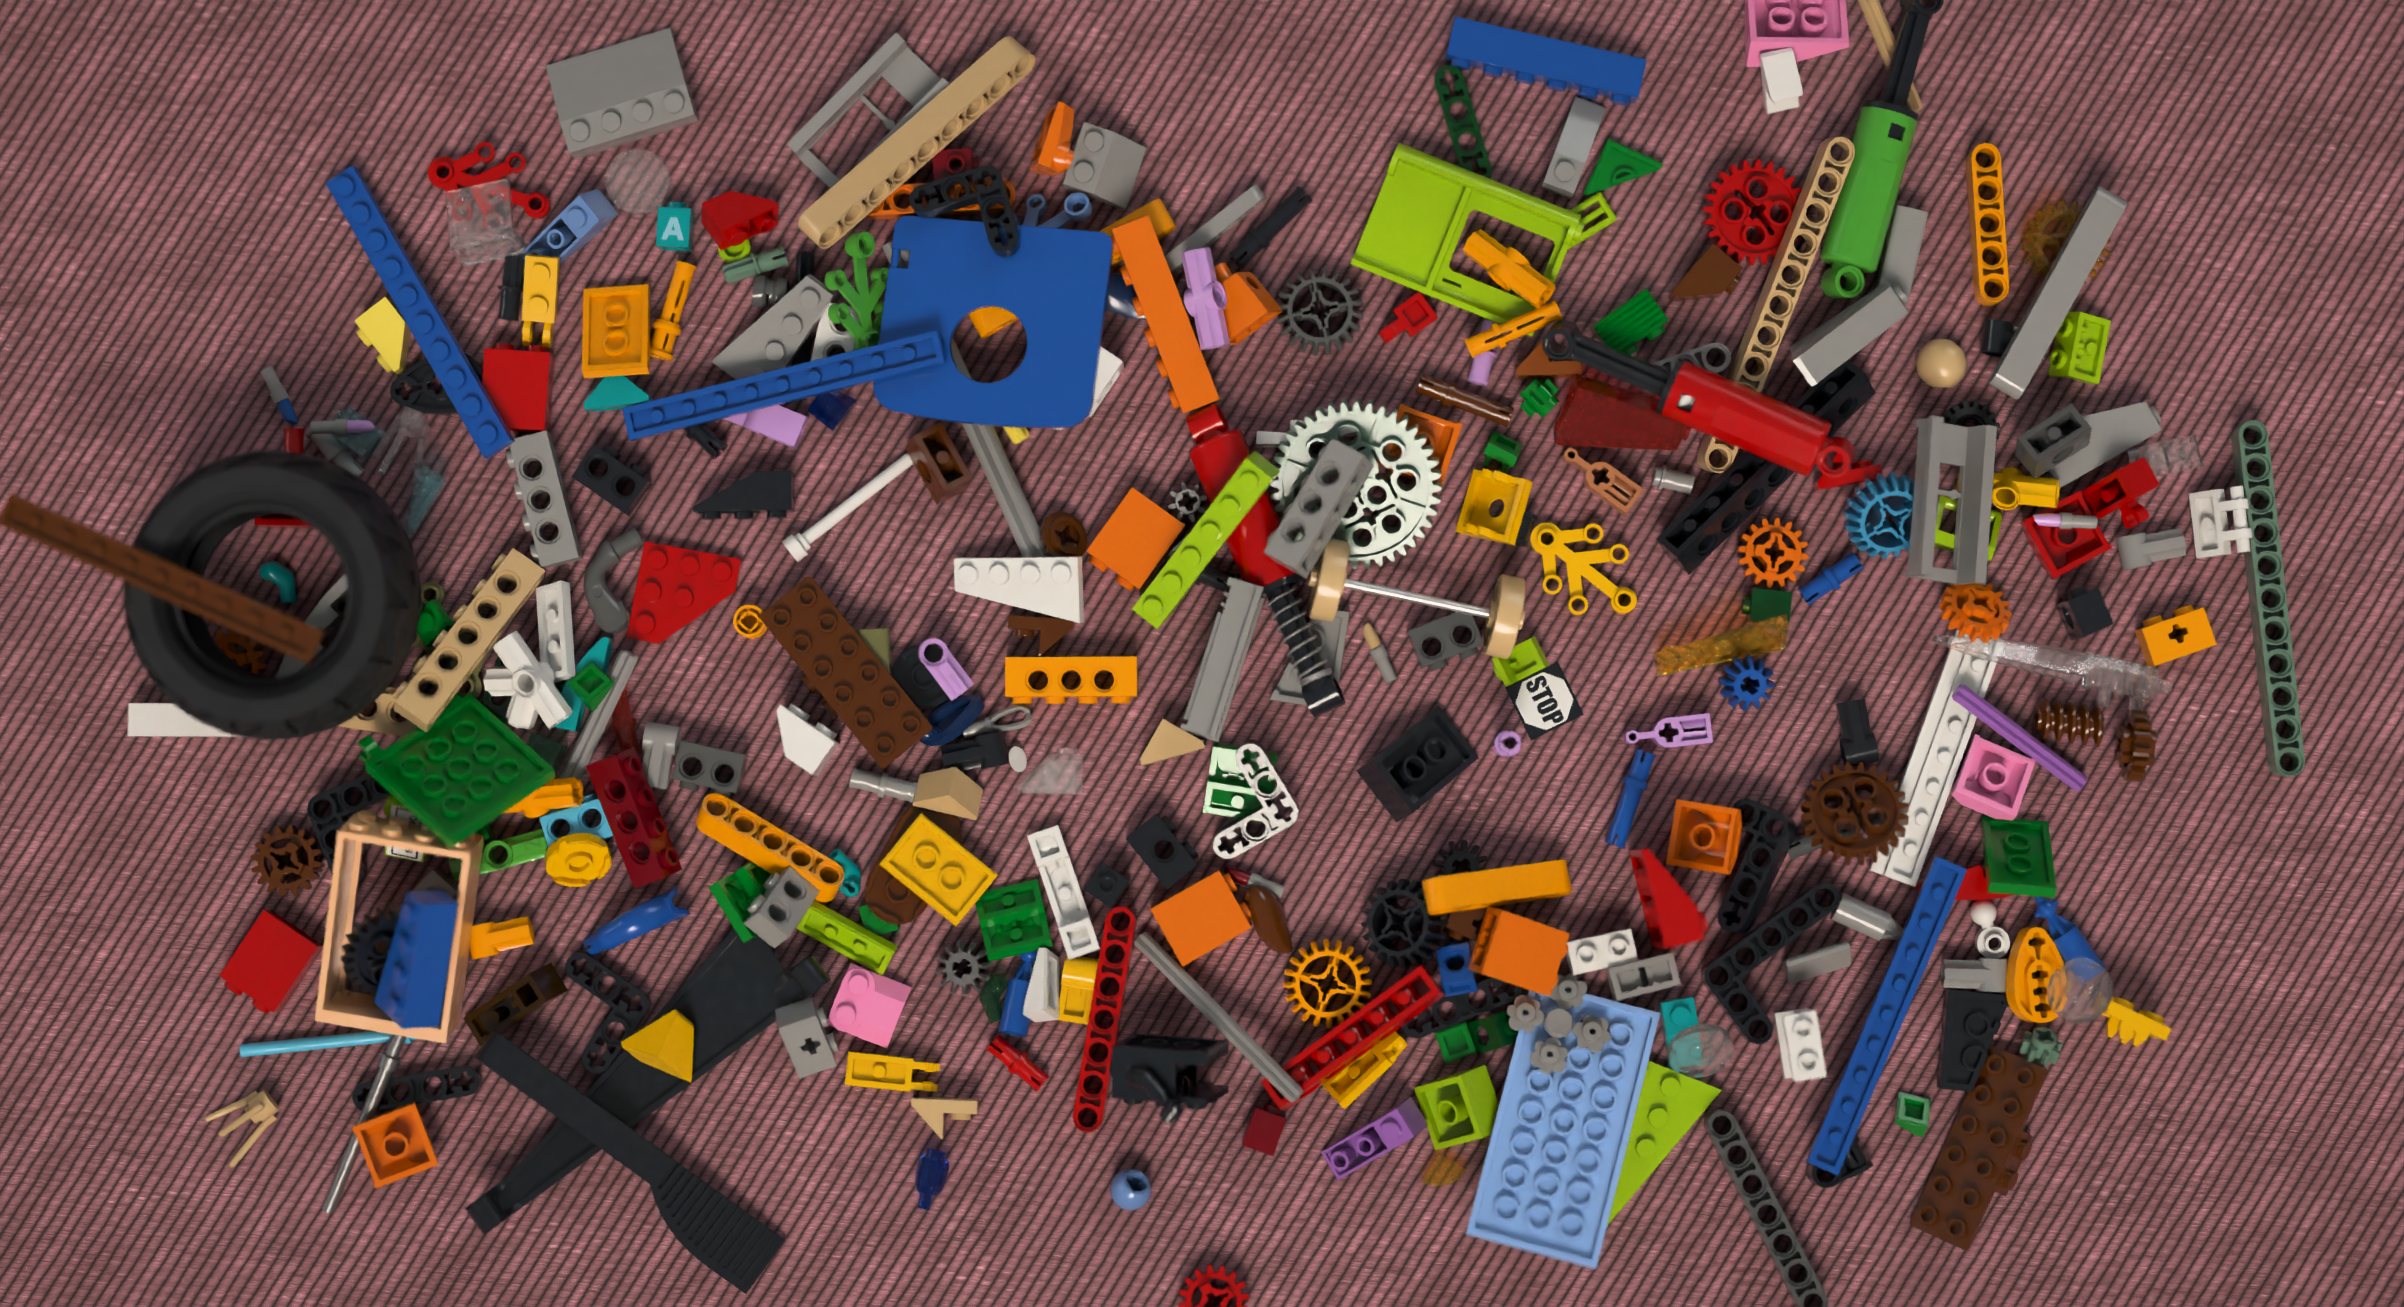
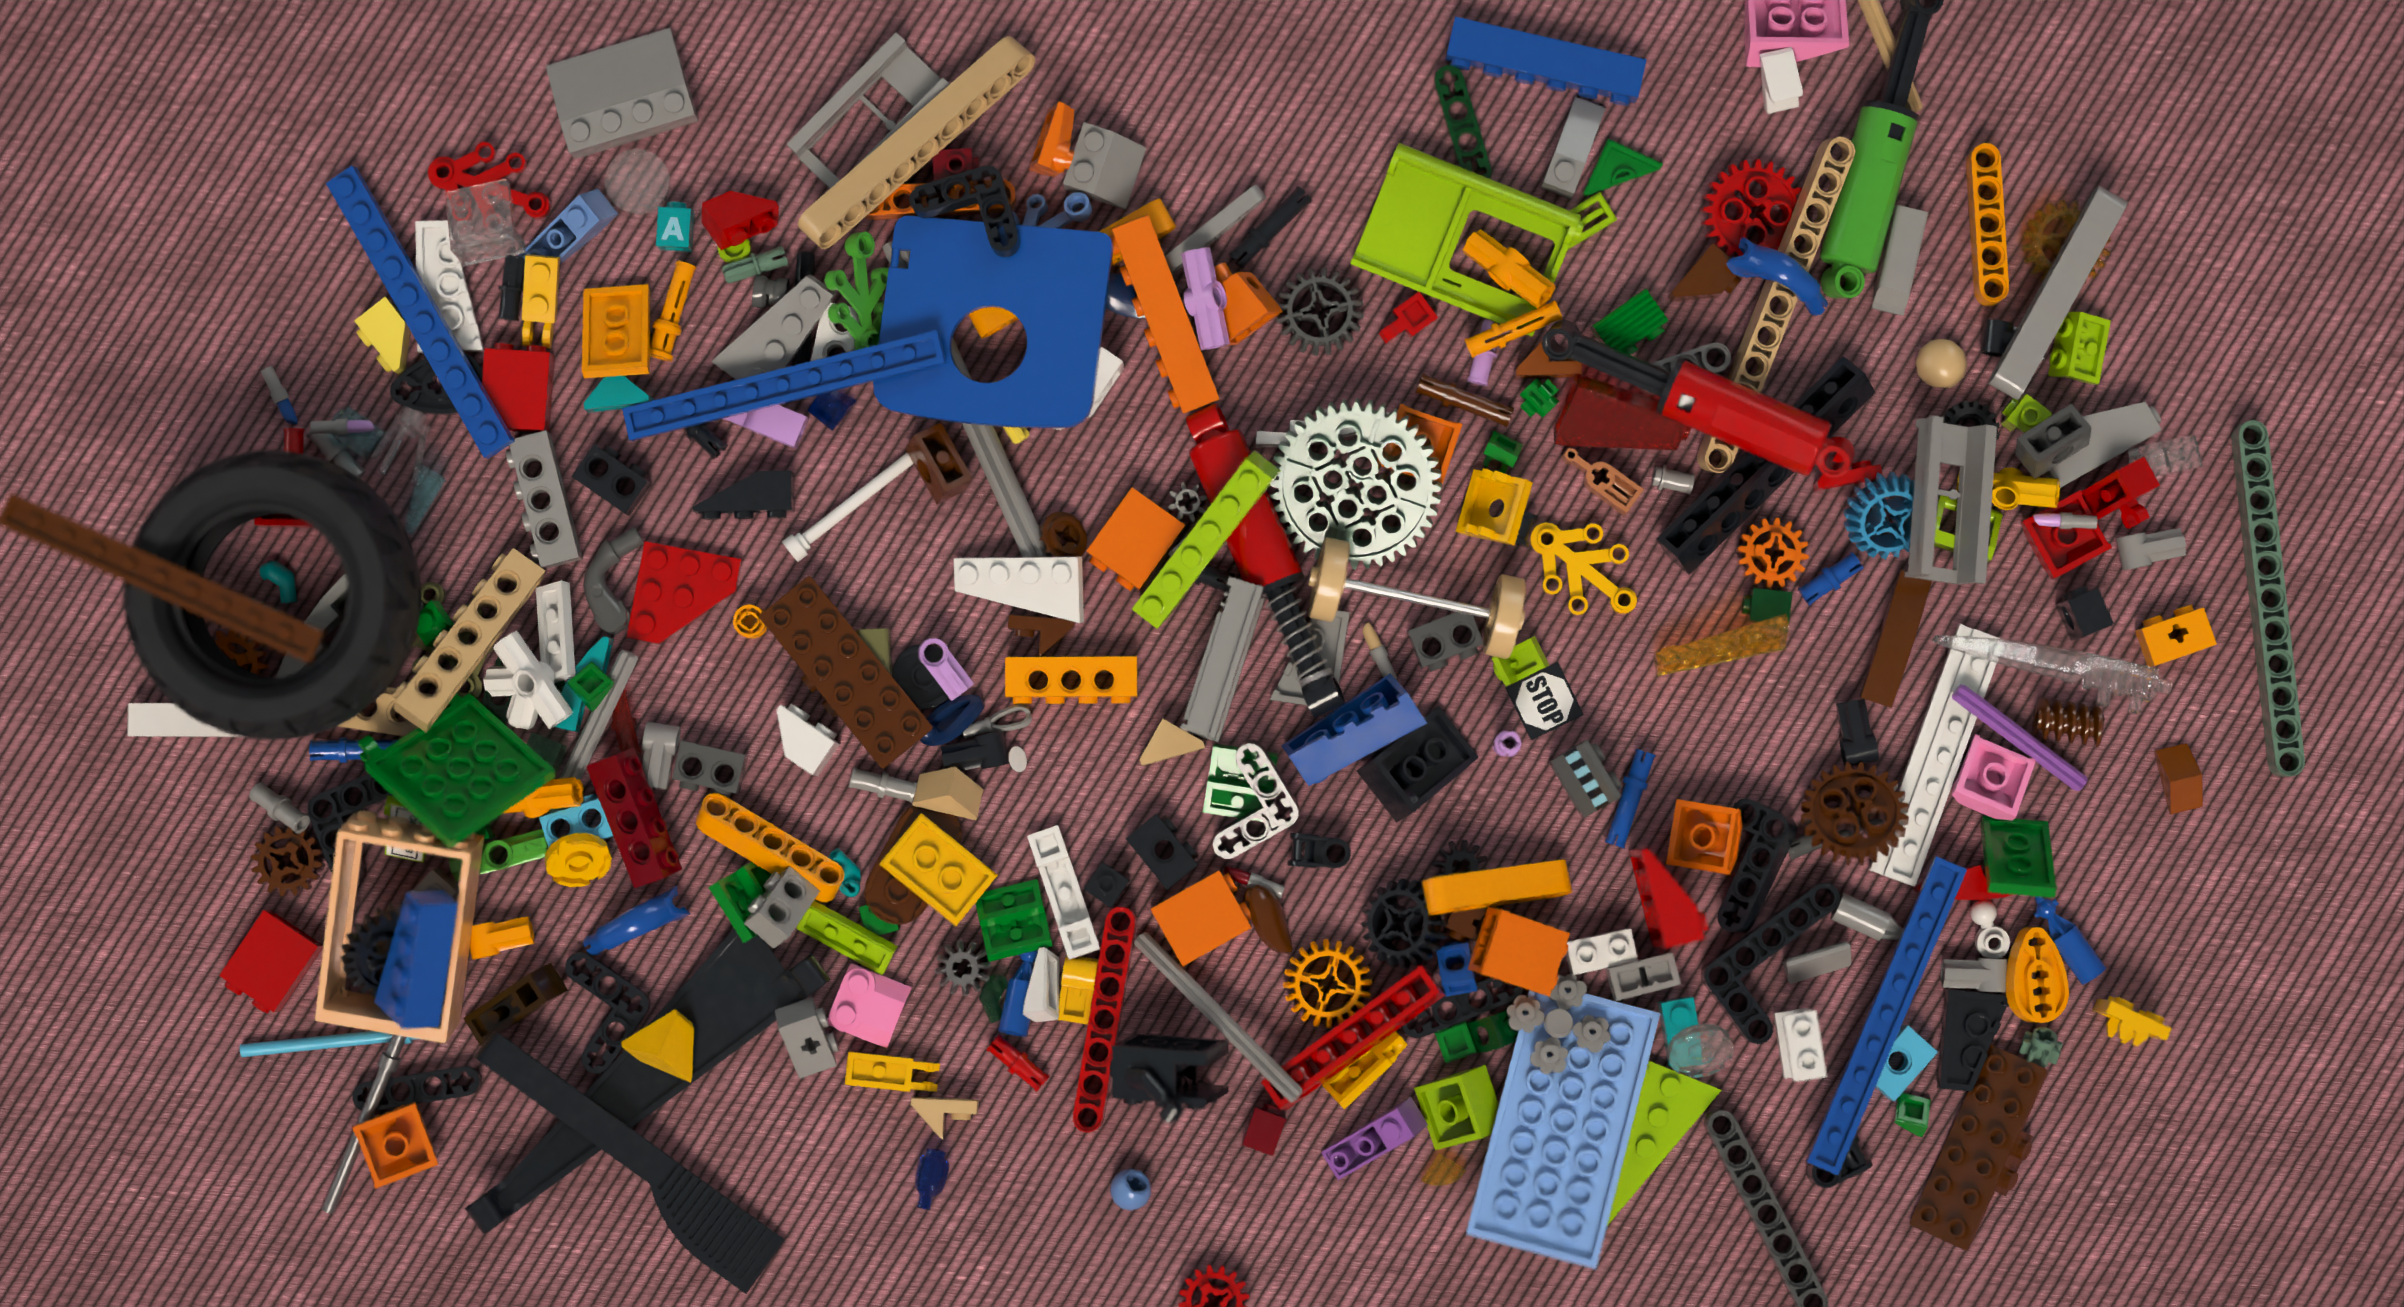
(259, 1107): tan plant -> none
(279, 807): none -> light grey pin
(340, 749): none -> blue pin
(446, 283): none -> white wing
(1056, 774): clear slope -> none
(1315, 851): none -> black piece
(1320, 525): light grey brick -> none
(1354, 730): none -> blue wedge
(1586, 778): none -> dark grey slope
(1678, 724): lavender piece -> none
(1732, 682): blue gear -> none
(1780, 268): none -> blue piece
(1848, 332): light grey slope -> none
(1895, 639): none -> reddish brown slope
(1916, 1055): none -> medium azure brick
(1975, 611): orange gear -> none
(2024, 414): none -> lime bracket
(2079, 991): clear tile -> none
(2135, 745): reddish brown gear -> none
(2180, 778): none -> dark orange slope
(2211, 522): white plate -> none

